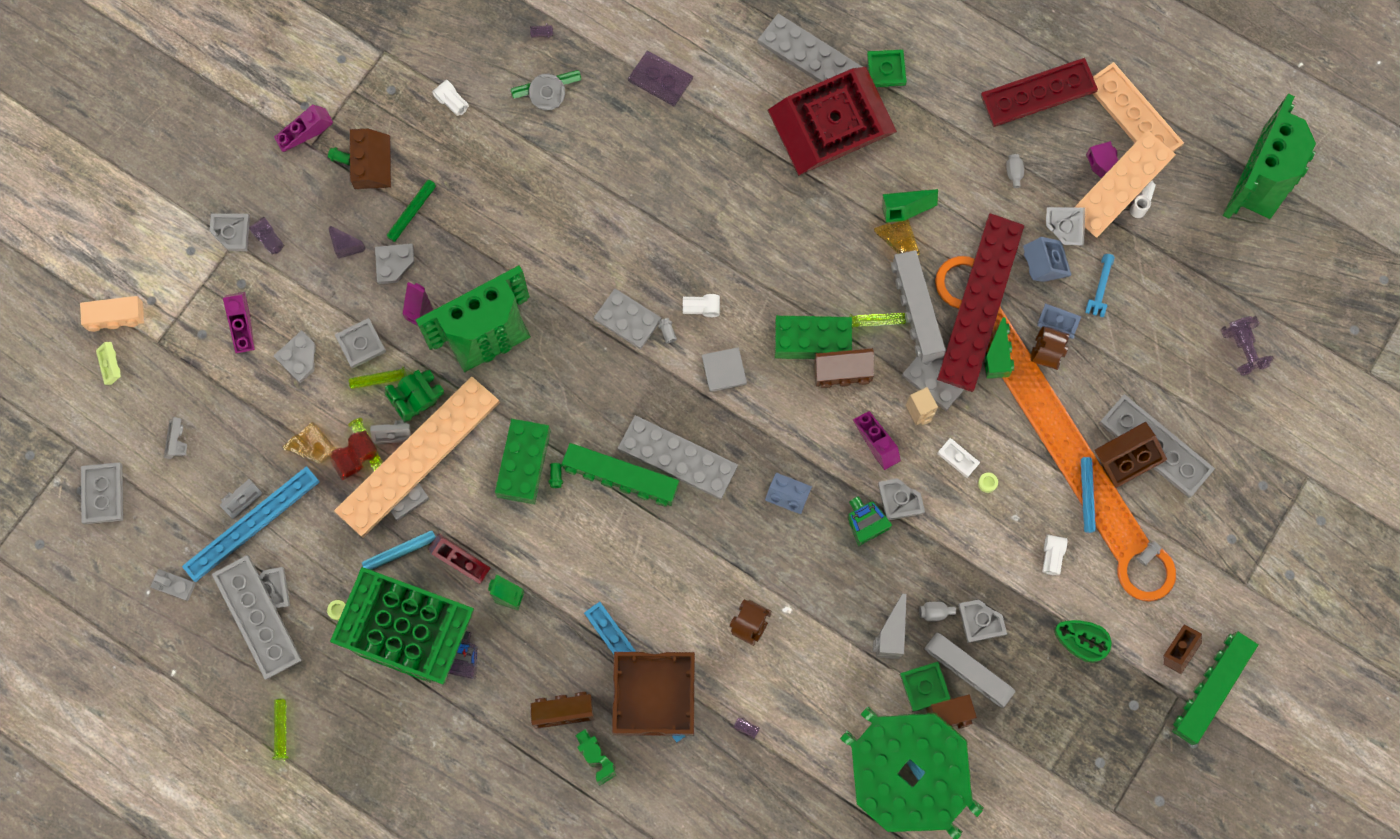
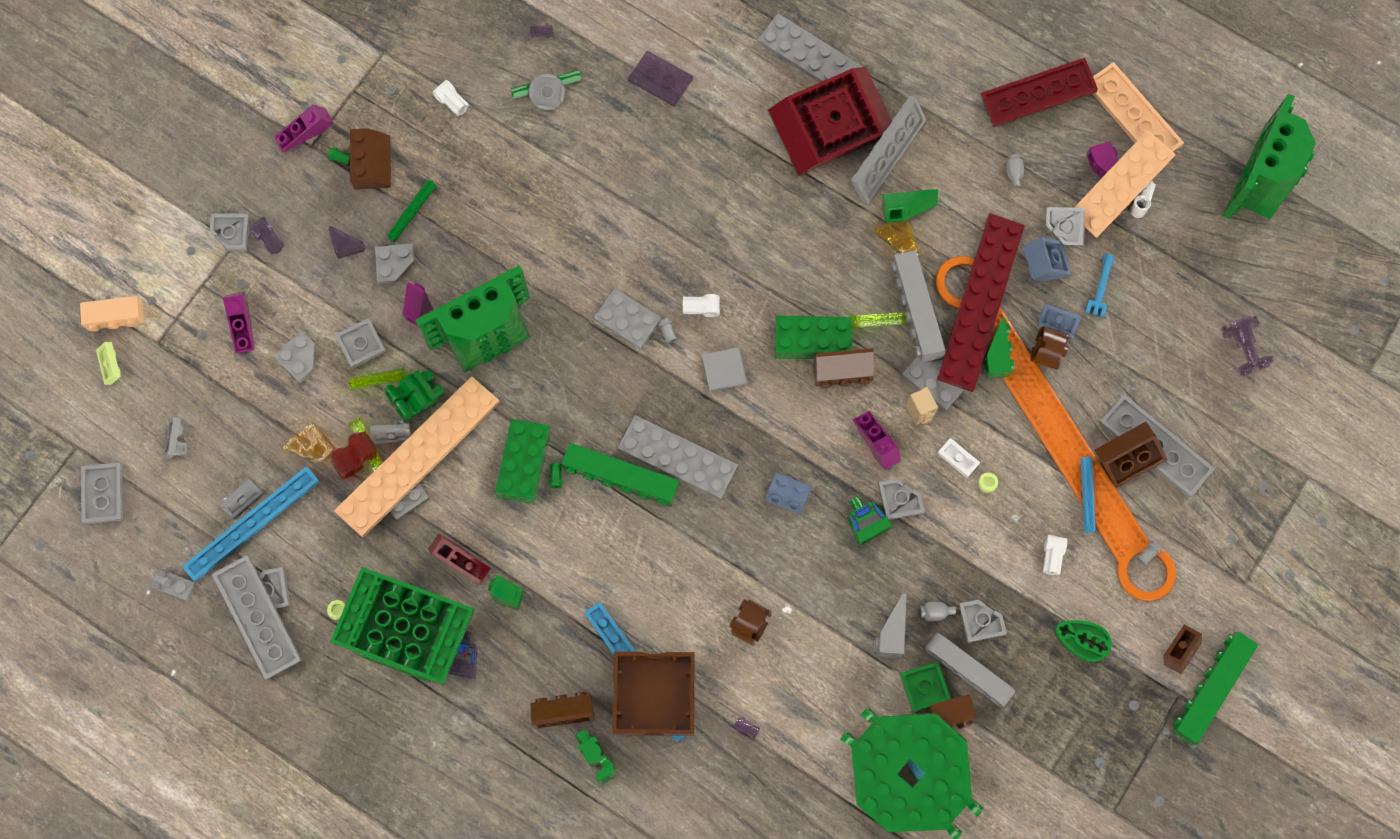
(280, 730): clear neon green axle -> none
(399, 551): medium azure axle -> none
(887, 68): green plate -> none
(888, 150): none -> light grey plate

